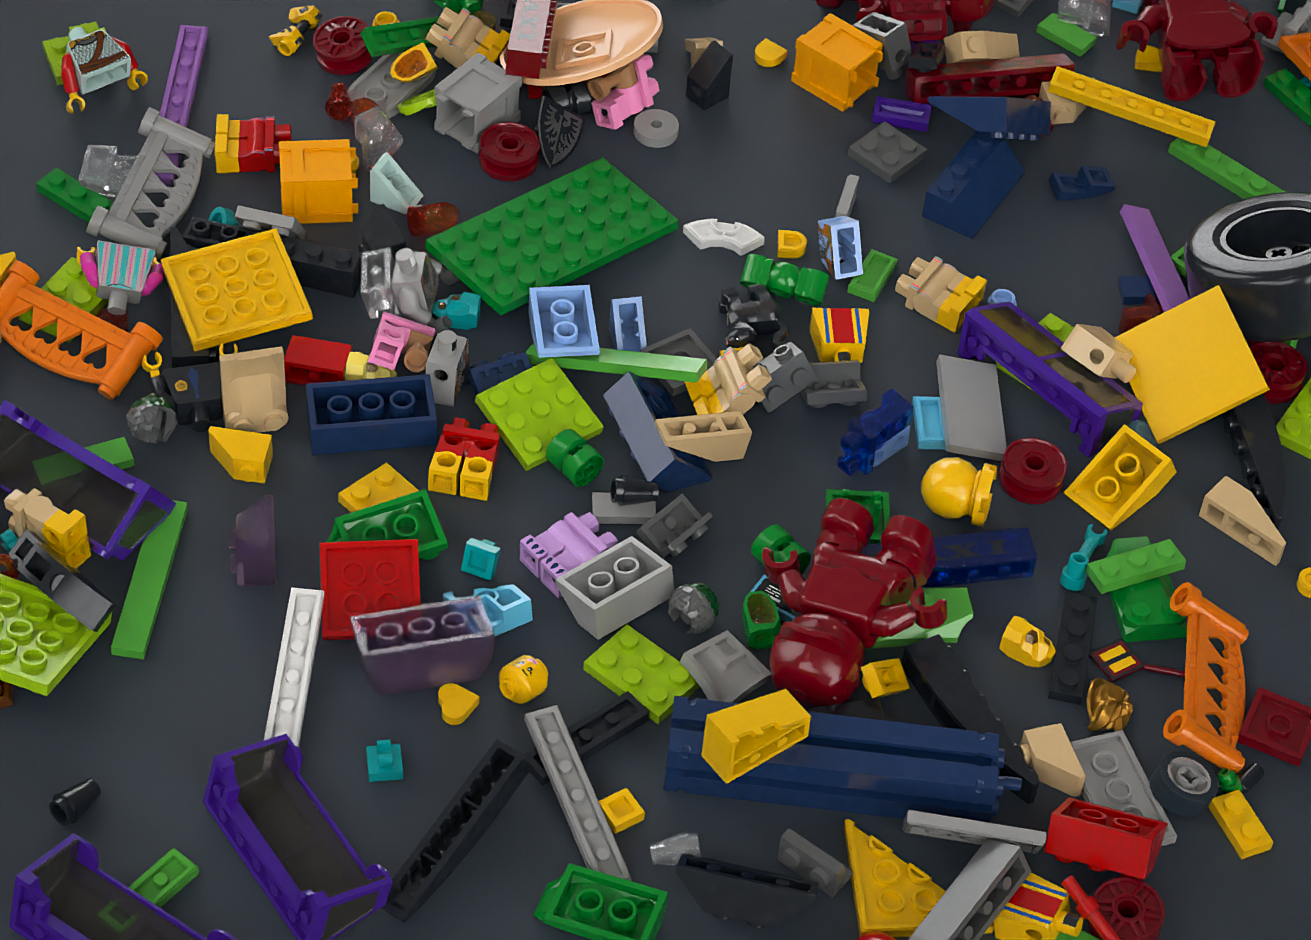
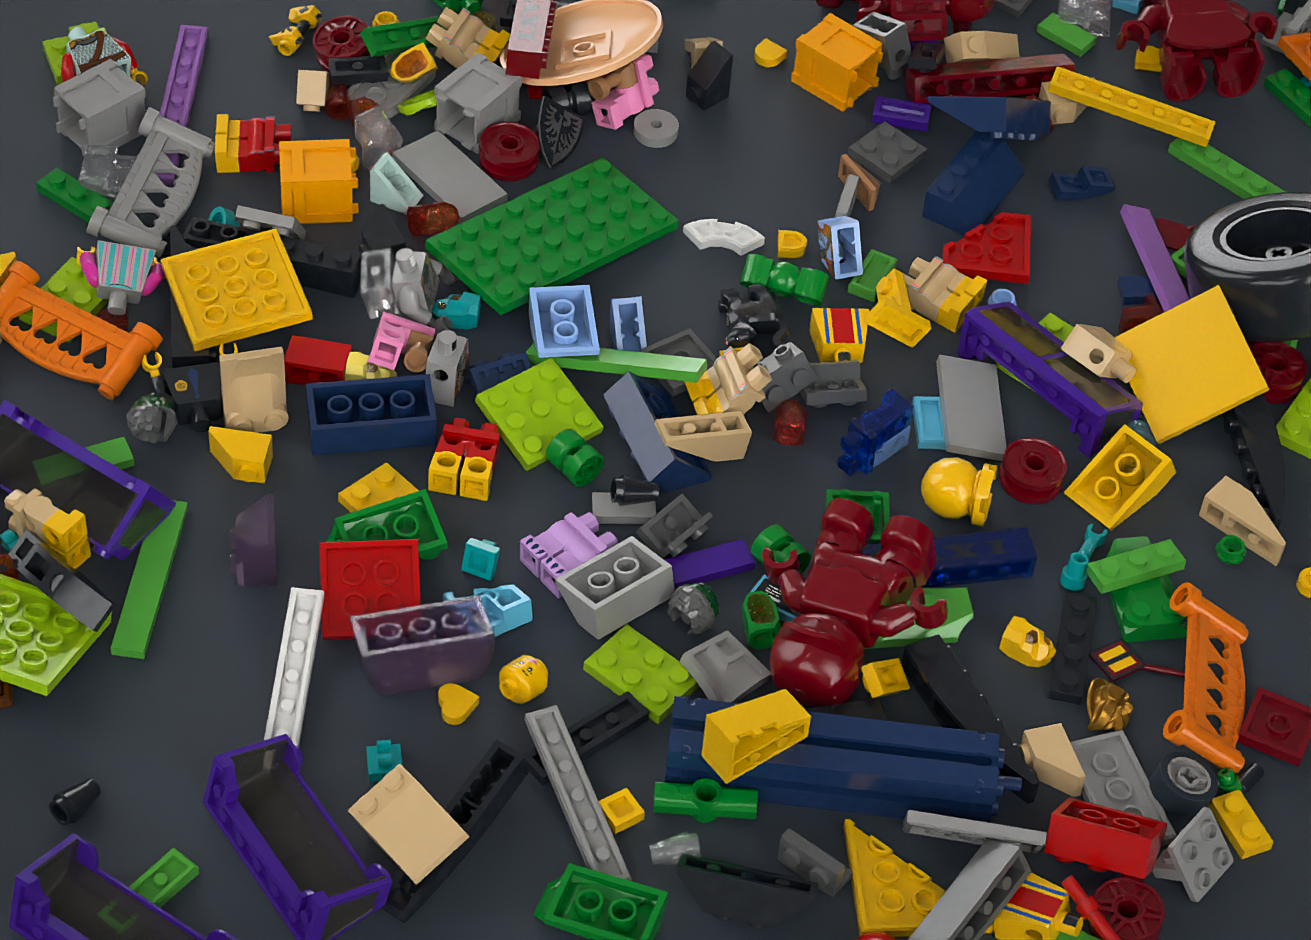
(100, 107): none -> light grey container
(312, 89): none -> tan slope
(358, 70): none -> black plate
(408, 823): none -> tan slope
(449, 175): none -> light grey tile
(711, 563): none -> dark purple tile
(721, 800): none -> green piece
(790, 423): none -> clear red rock
(867, 186): none -> medium nougat slope
(893, 311): none -> yellow bracket
(994, 250): none -> red plate
(1173, 233): none -> dark red piece
(1196, 856): none -> light grey bracket
(1231, 549): none -> green plate

